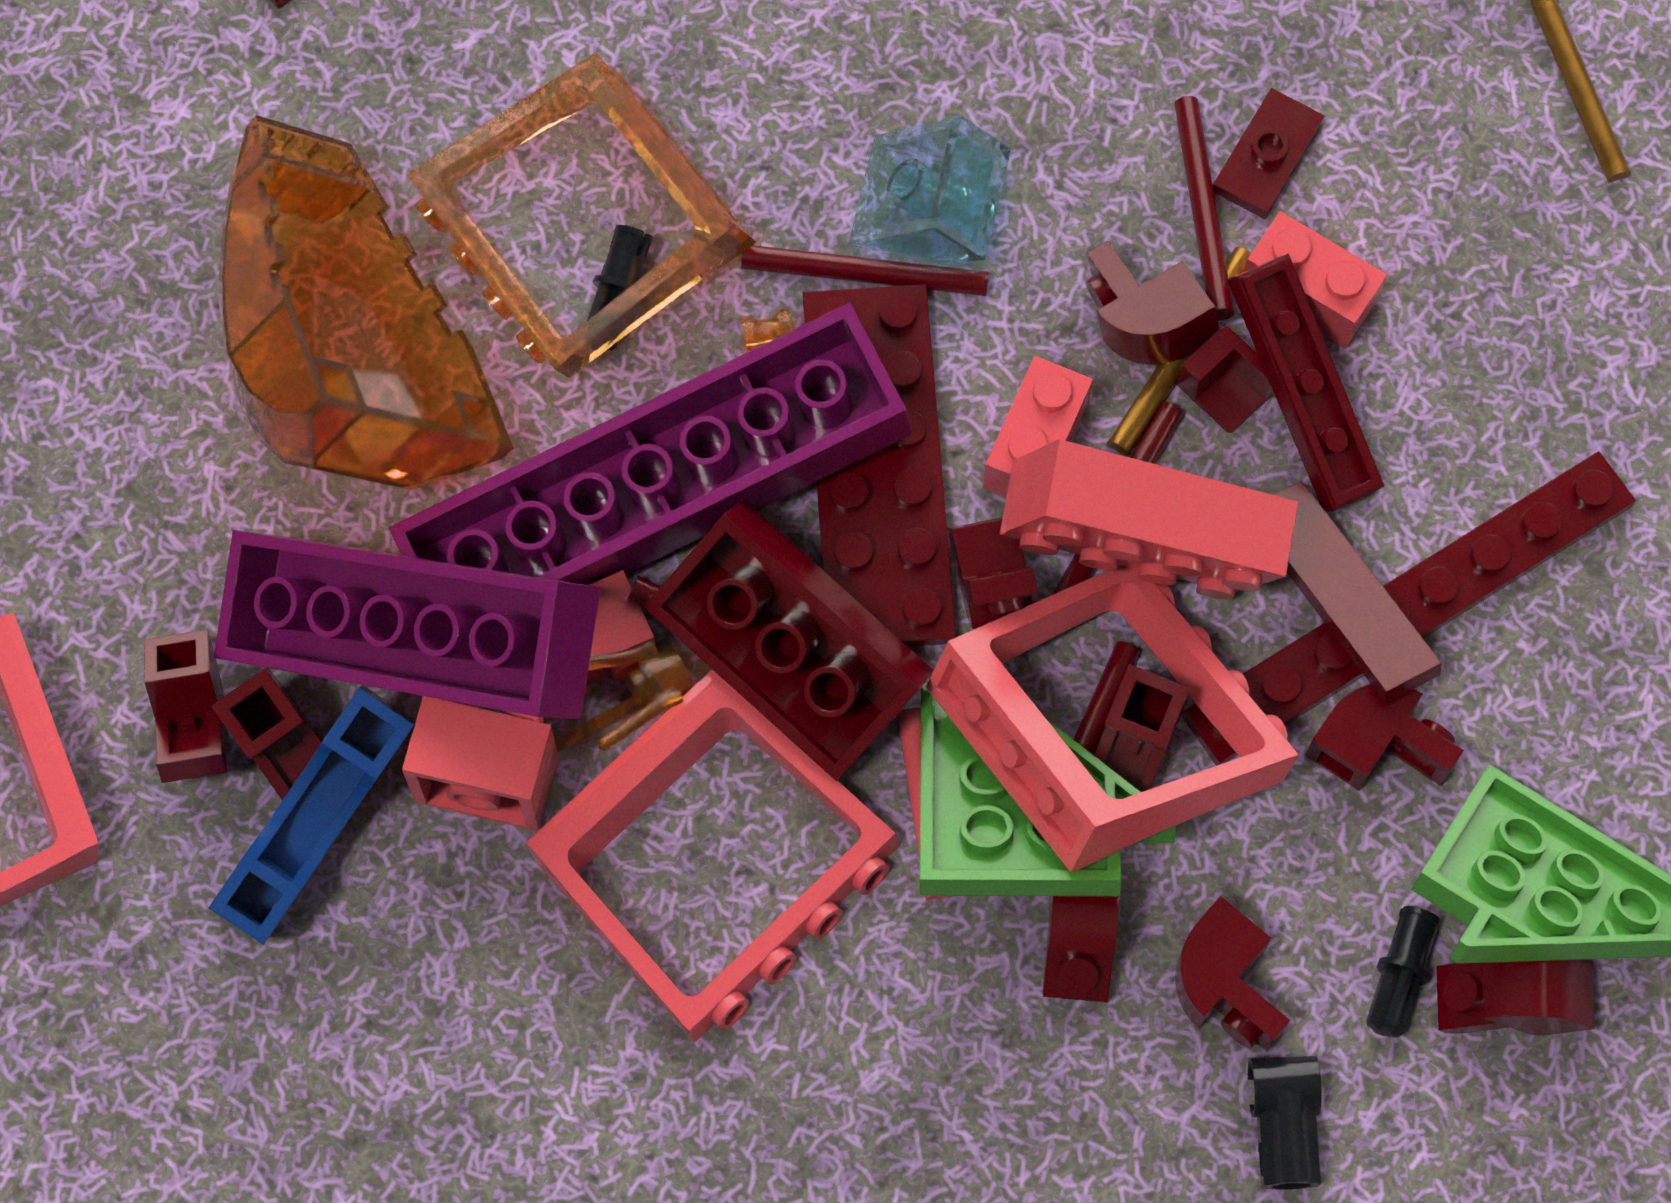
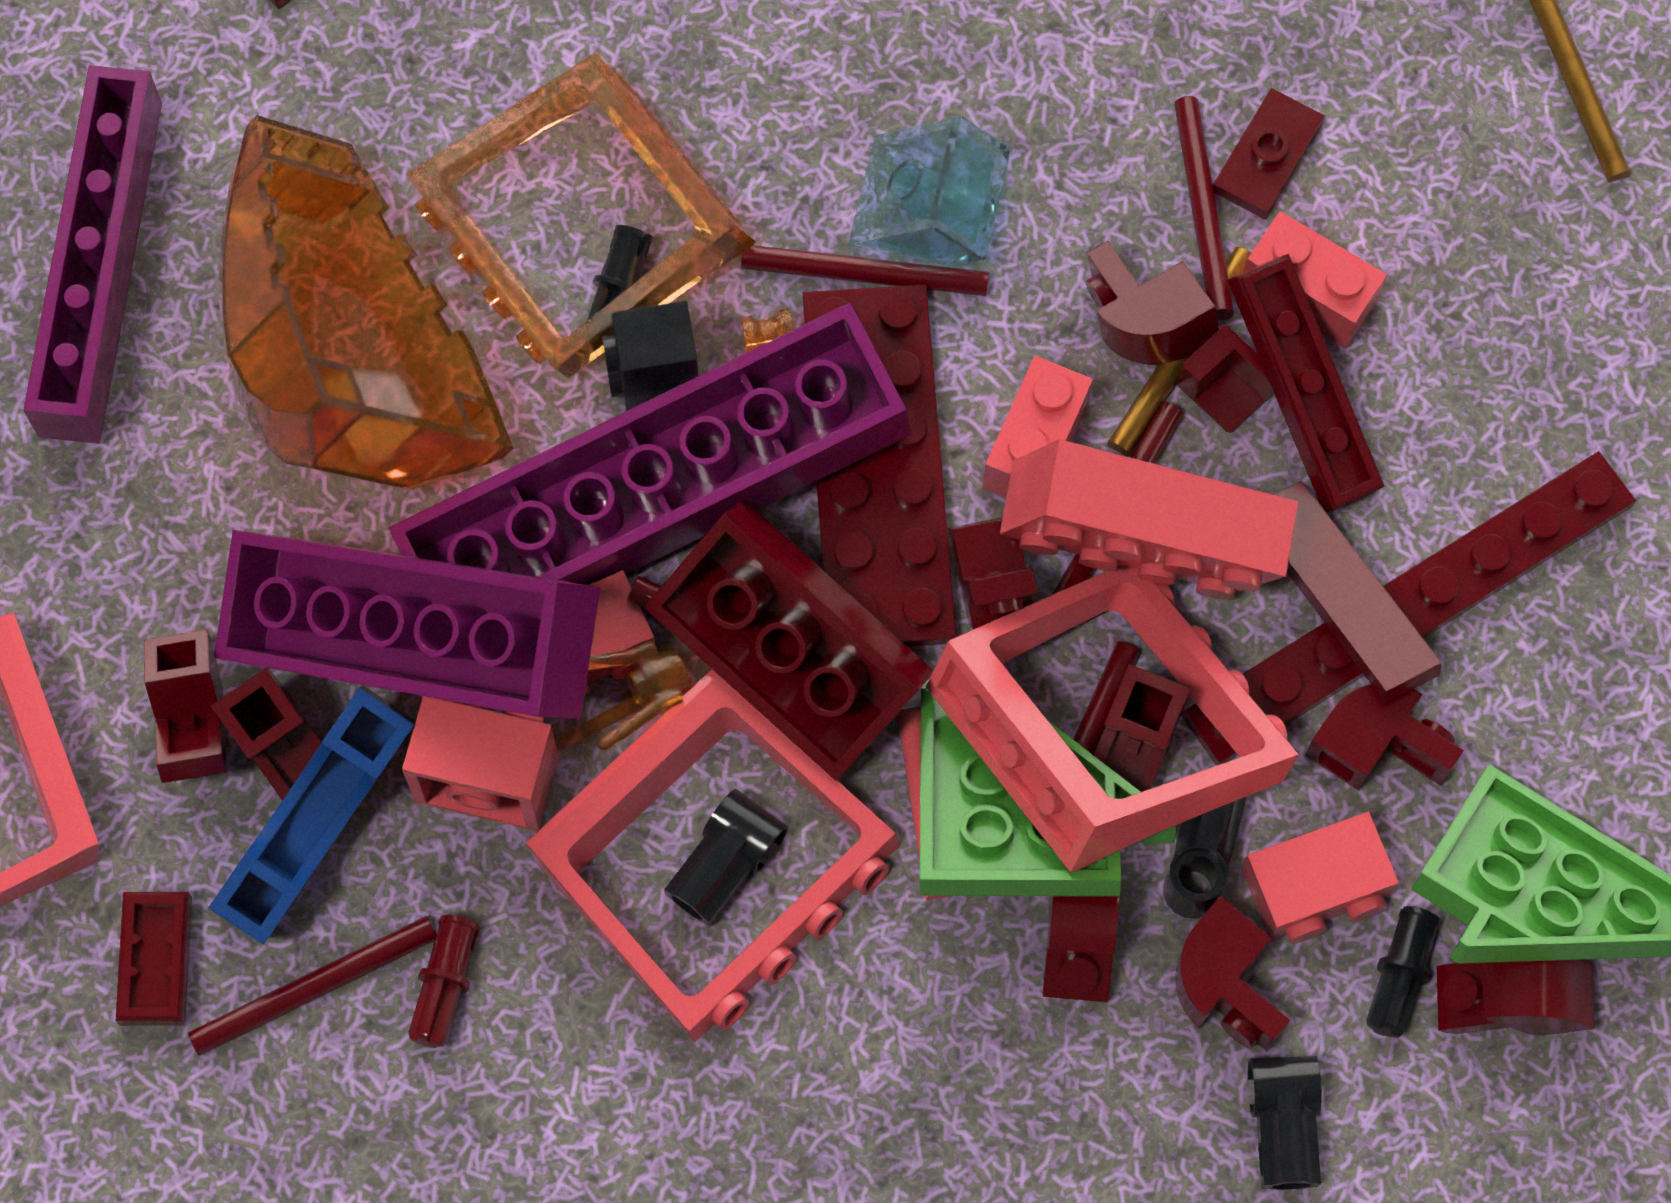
(93, 255): none -> magenta brick
(153, 959): none -> dark red plate
(312, 986): none -> dark red bar
(443, 980): none -> dark red axle
(650, 352): none -> black brick
(731, 848): none -> black piece
(1206, 848): none -> black piece
(1320, 878): none -> coral brick

